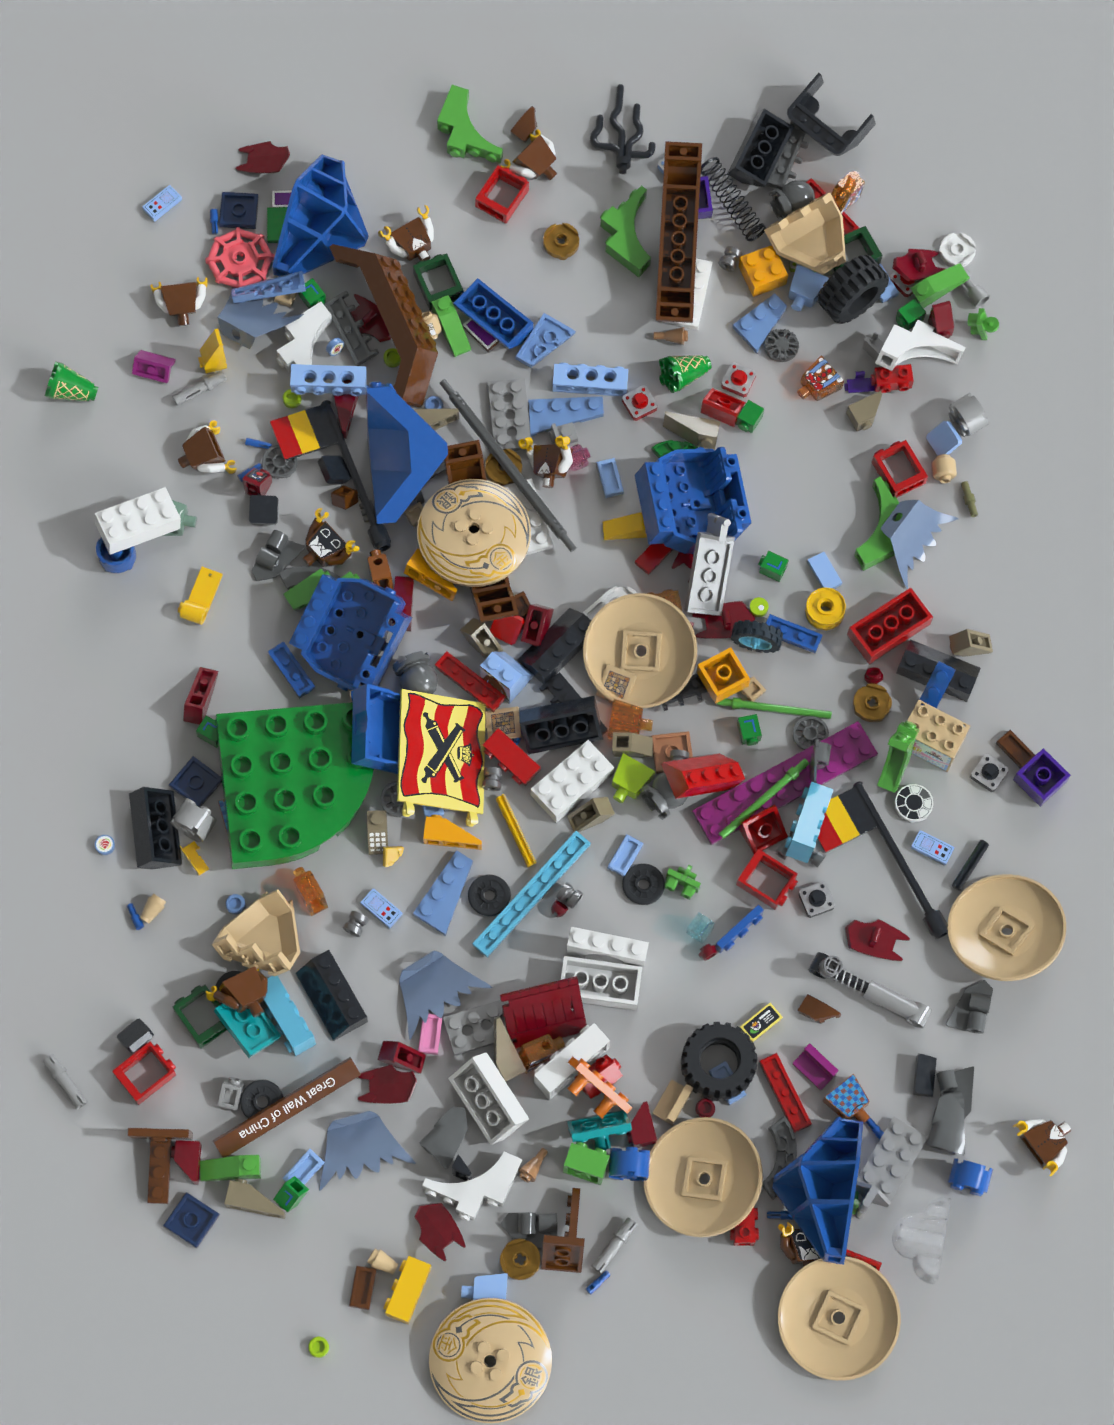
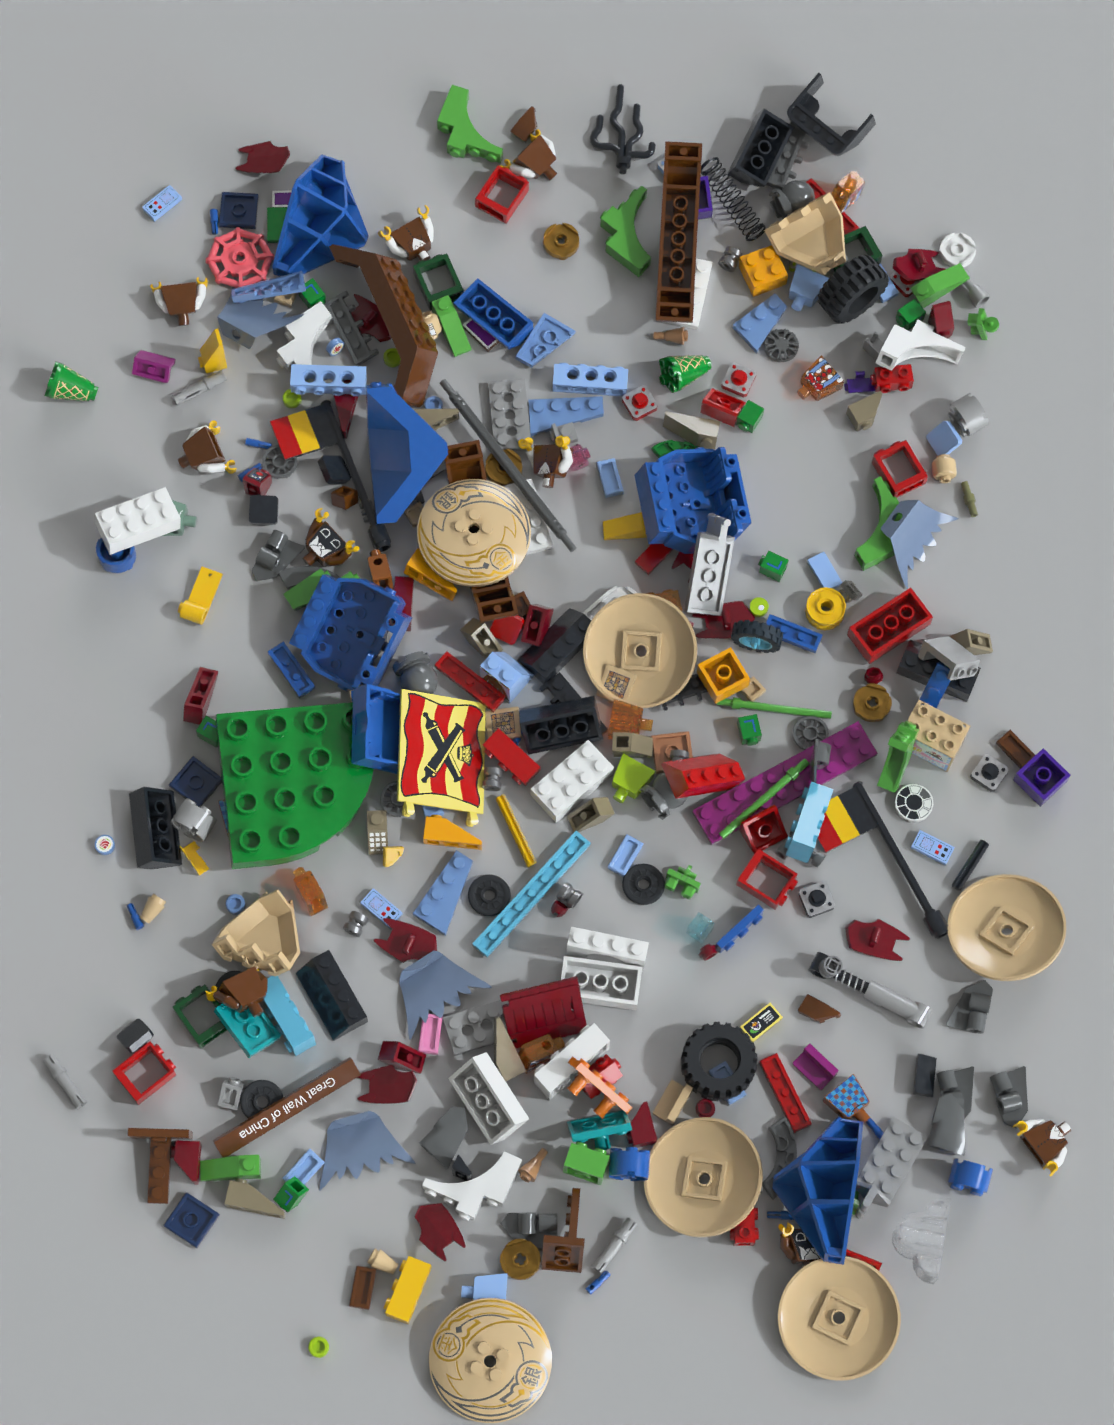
(407, 941): none -> dark red shield
(851, 591): none -> clear smoke tile
(952, 654): none -> light grey panel
(1011, 1095): none -> dark grey panel

